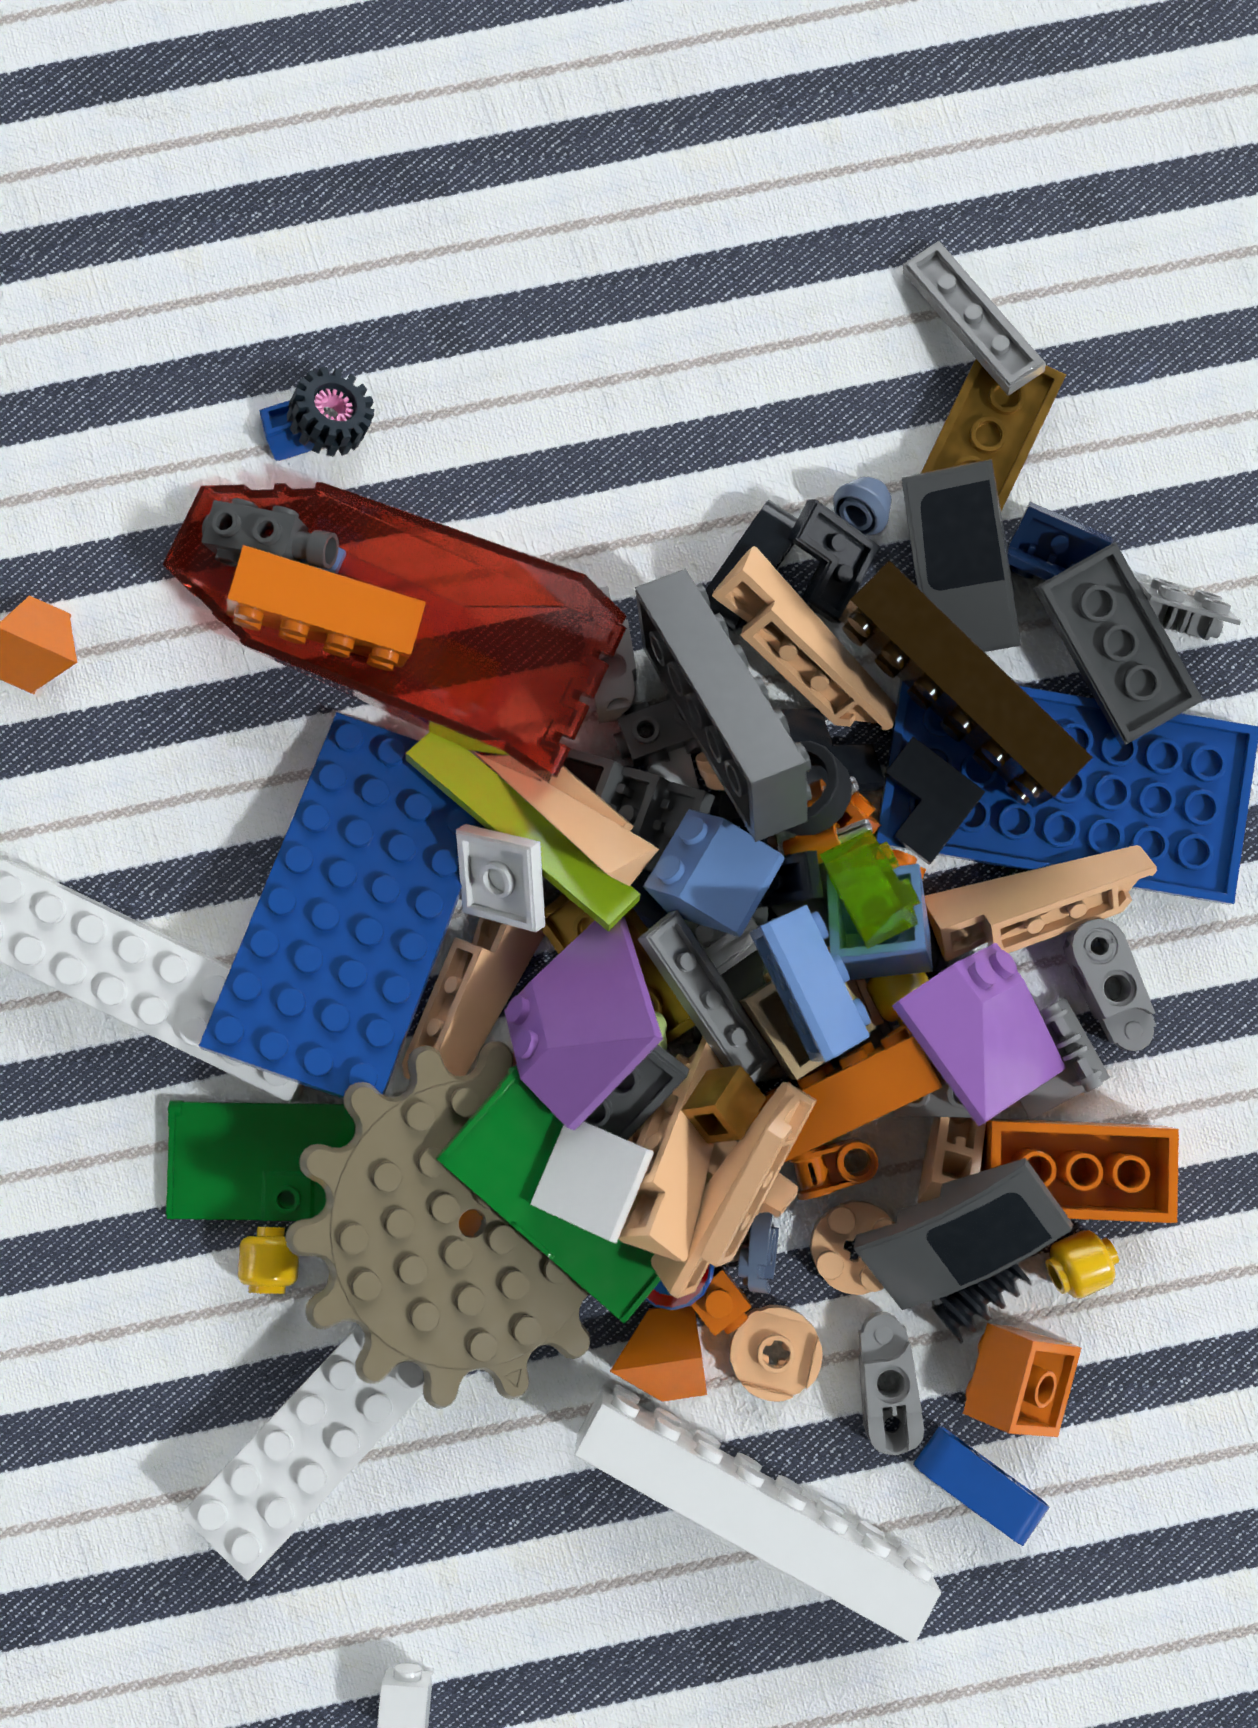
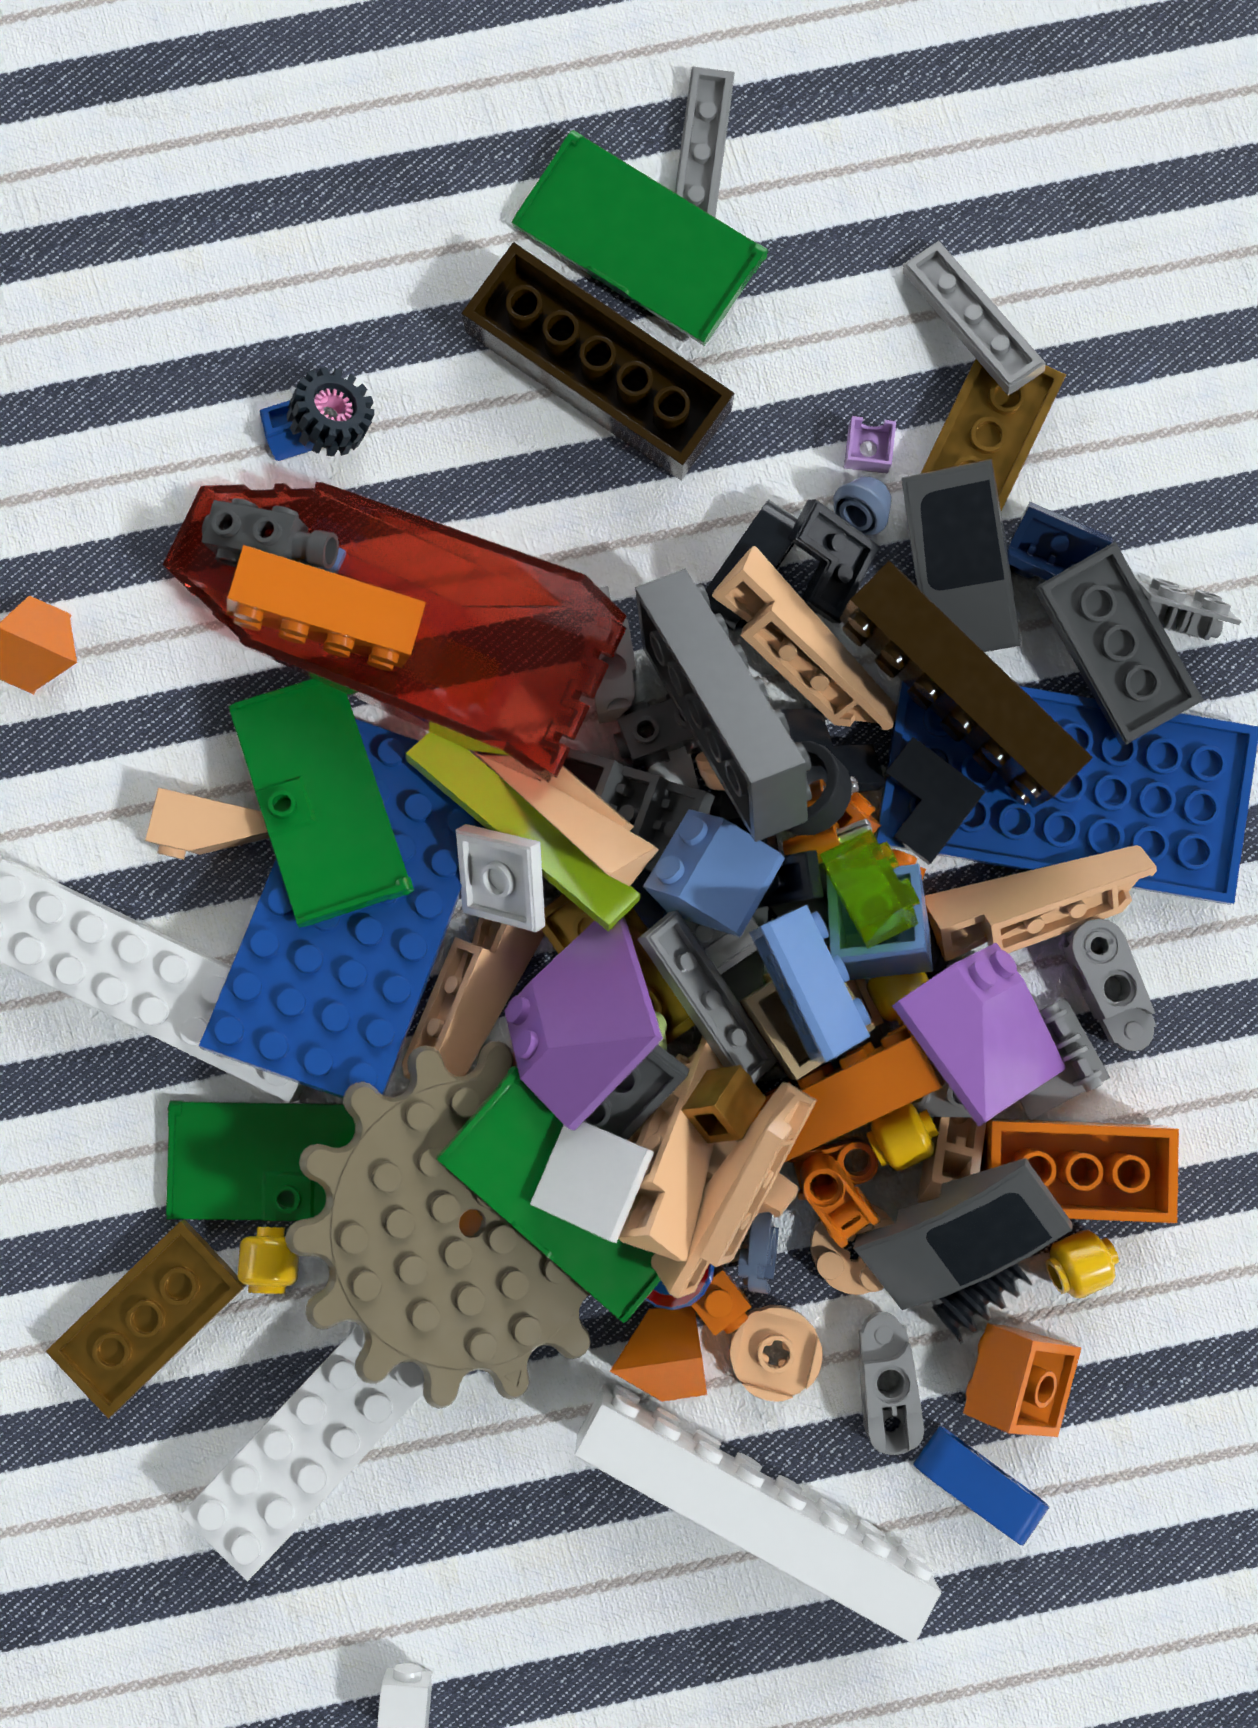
(145, 1318): none -> pearl gold plate
(200, 825): none -> light nougat slope
(319, 801): none -> green door
(597, 361): none -> dark brown brick
(639, 237): none -> green door
(704, 137): none -> light grey tile
(841, 1204): none -> orange piece
(881, 436): none -> lavender piece
(903, 1137): none -> yellow head

